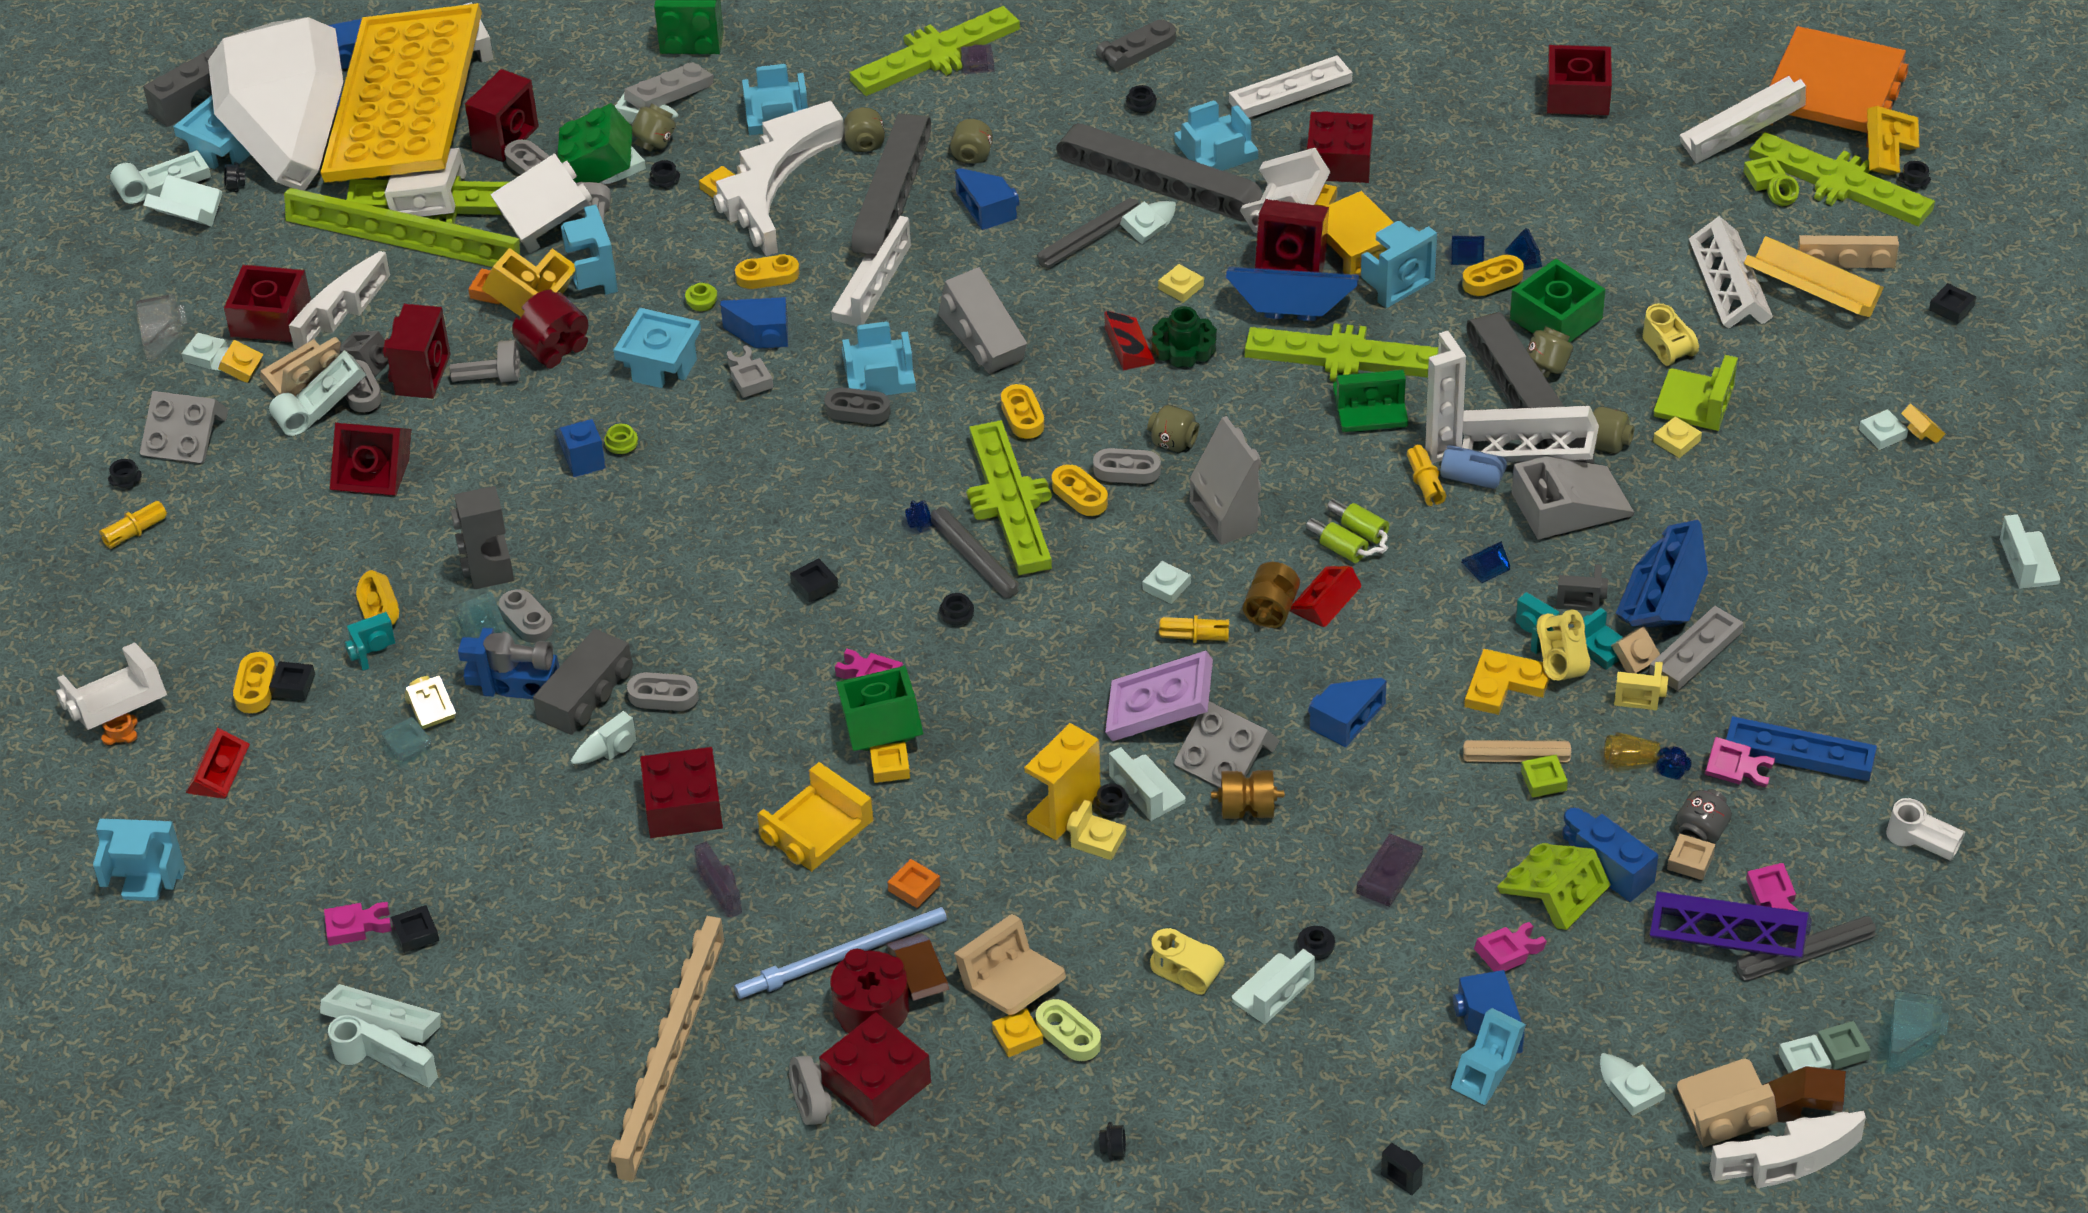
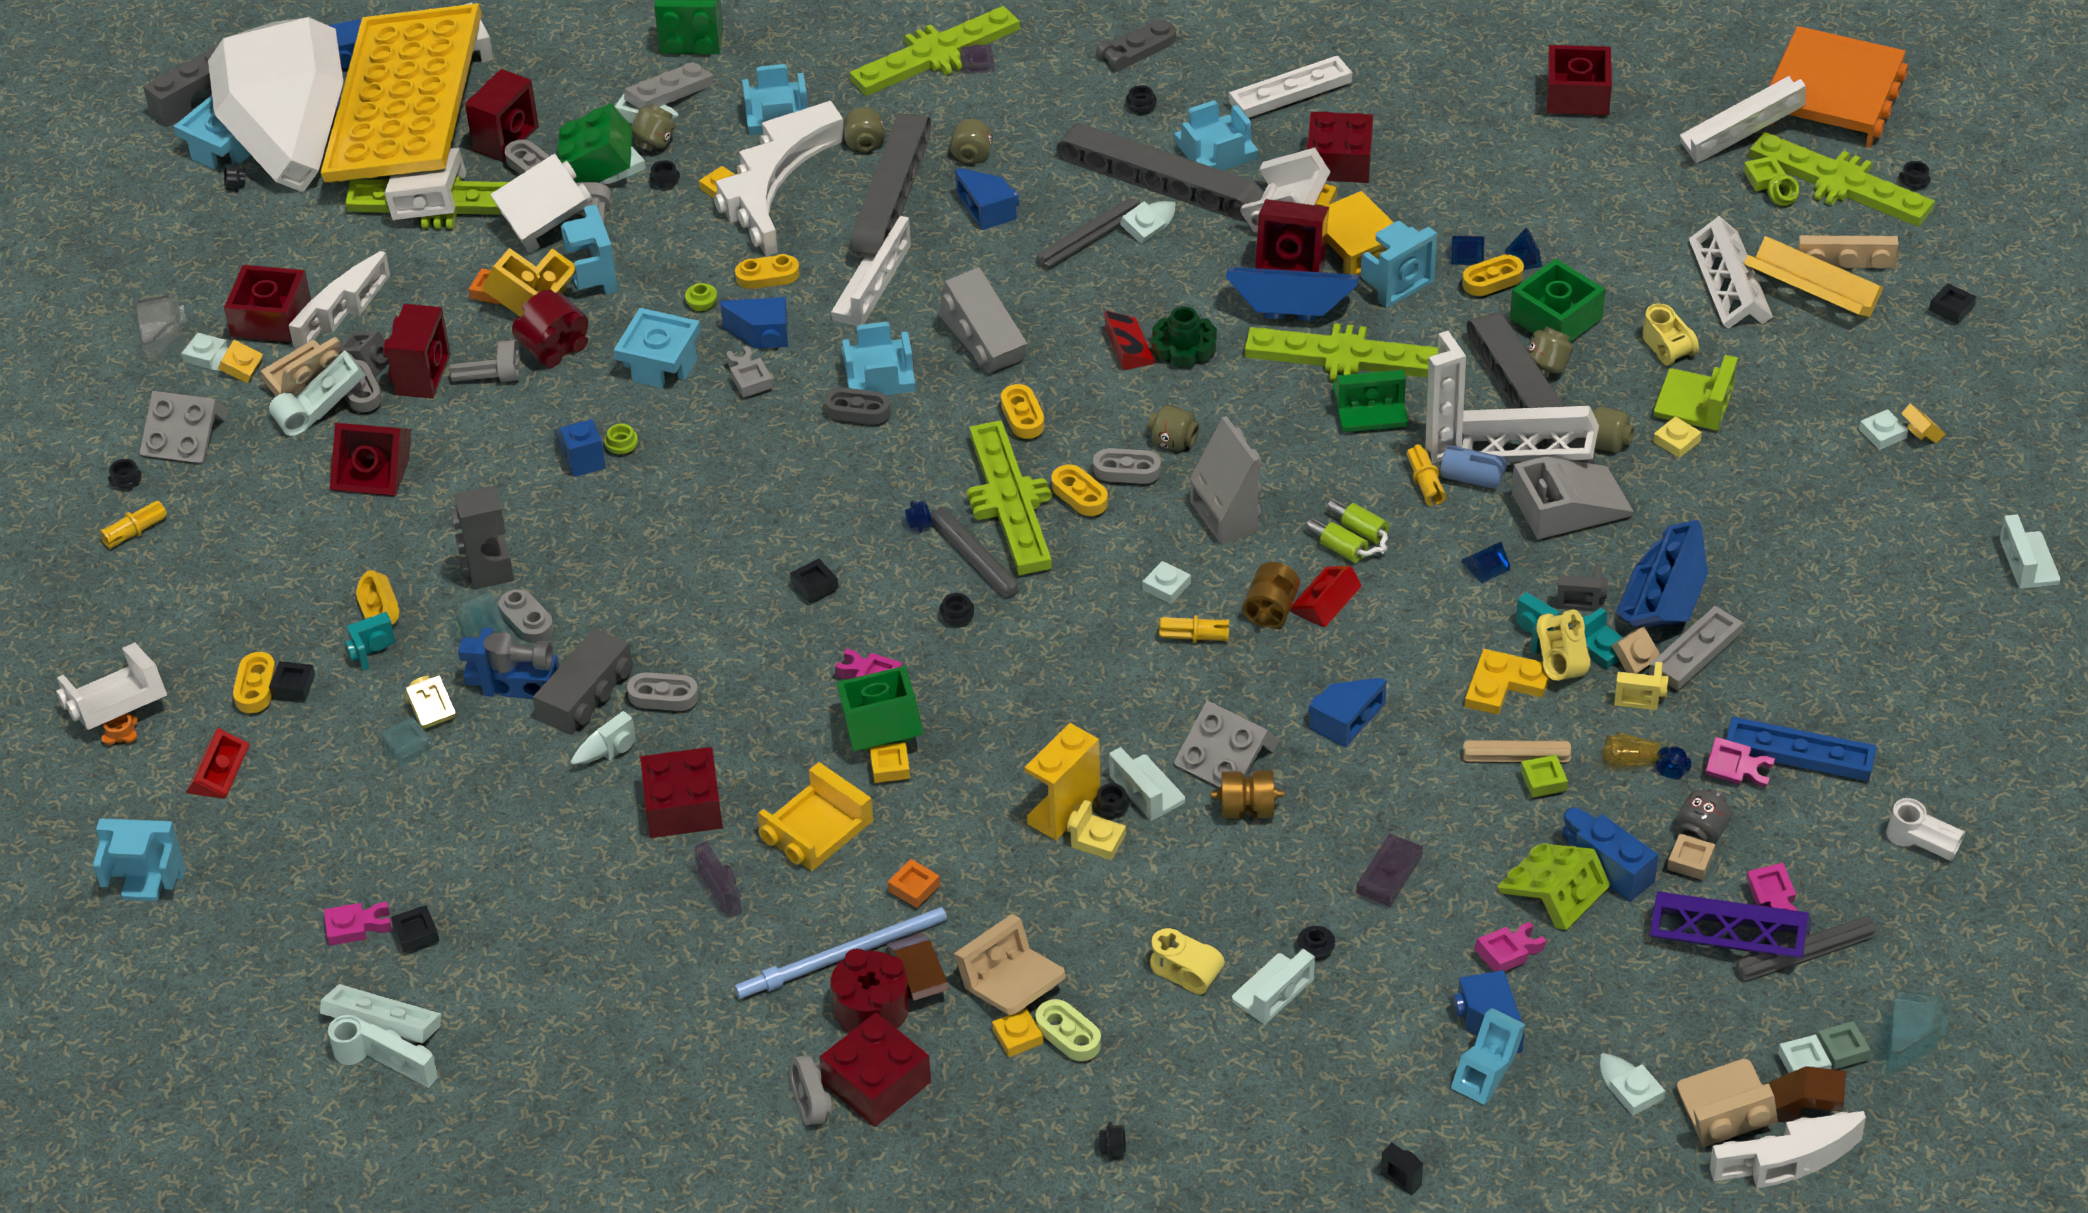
(136, 184): light aqua plate -> none
(186, 200): light aqua panel -> none
(397, 228): lime plate -> none
(665, 1057): tan plate -> none
(1159, 696): lavender plate -> none
(1181, 283): light yellow plate -> none
(1886, 134): yellow plate -> none

